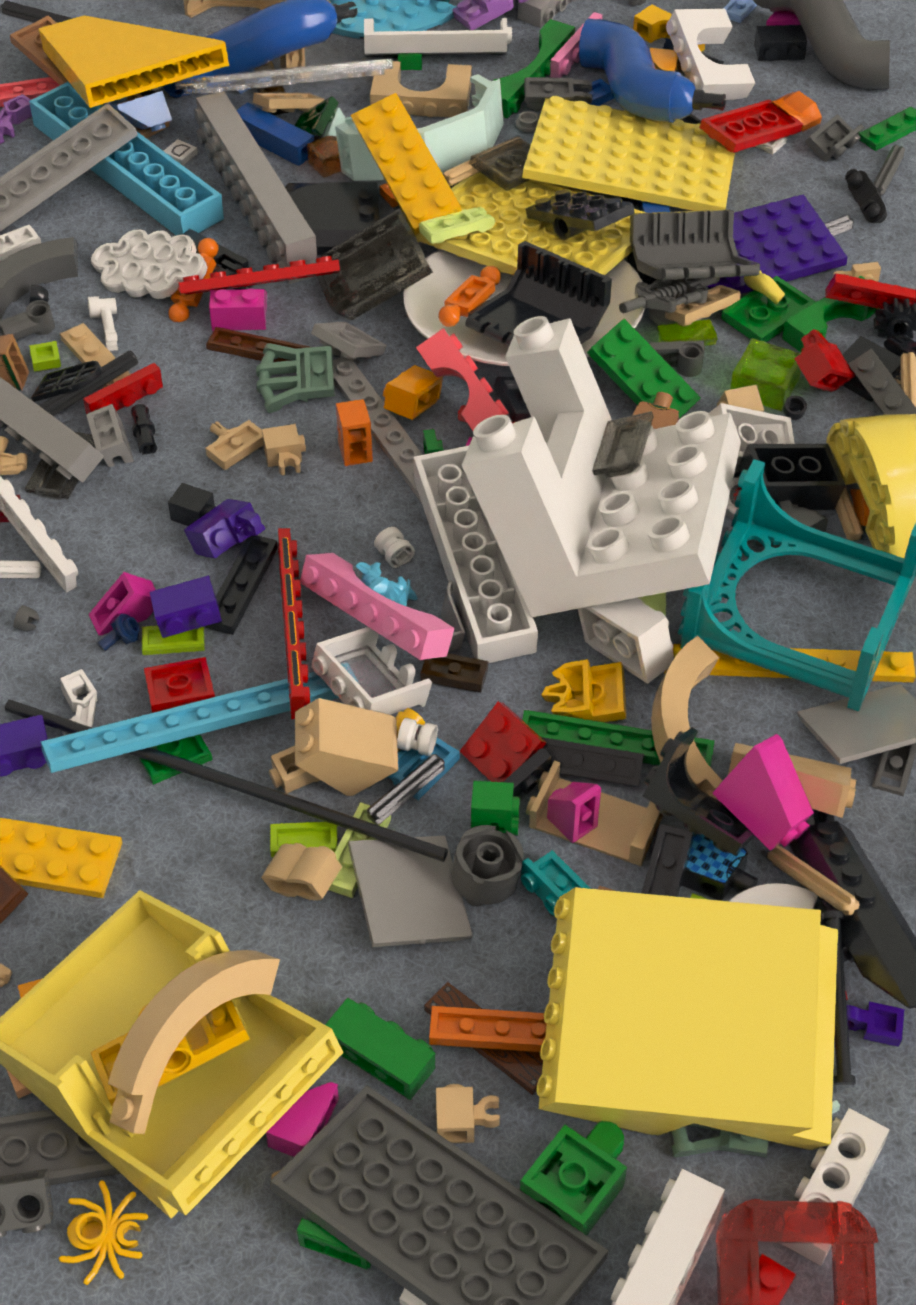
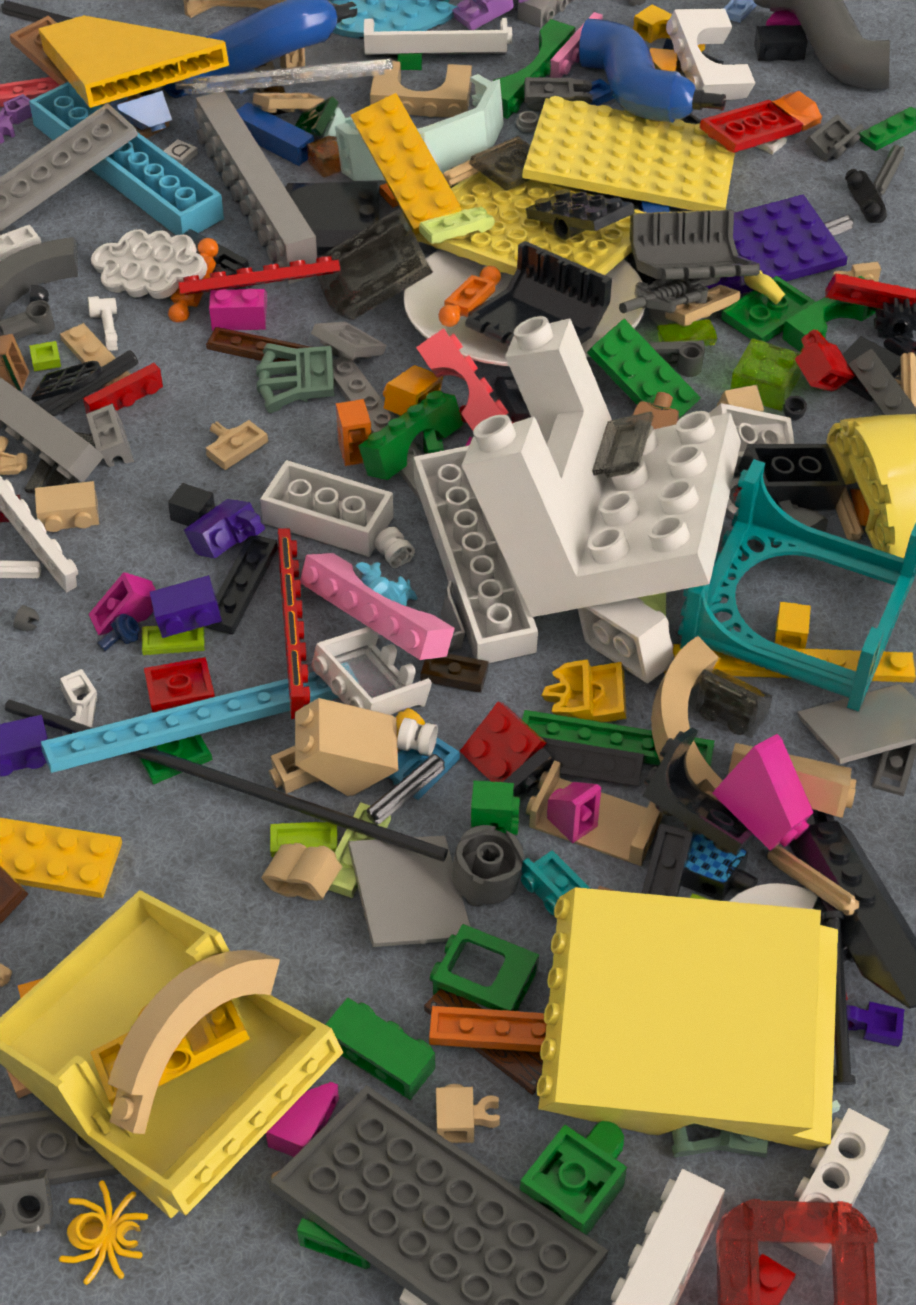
(67, 506): none -> tan brick
(143, 429): black pin -> none
(283, 447): tan brick -> none
(327, 507): none -> white brick
(387, 449): none -> green arch
(511, 982): none -> green window
(732, 702): none -> clear smoke slope
(792, 625): none -> yellow brick

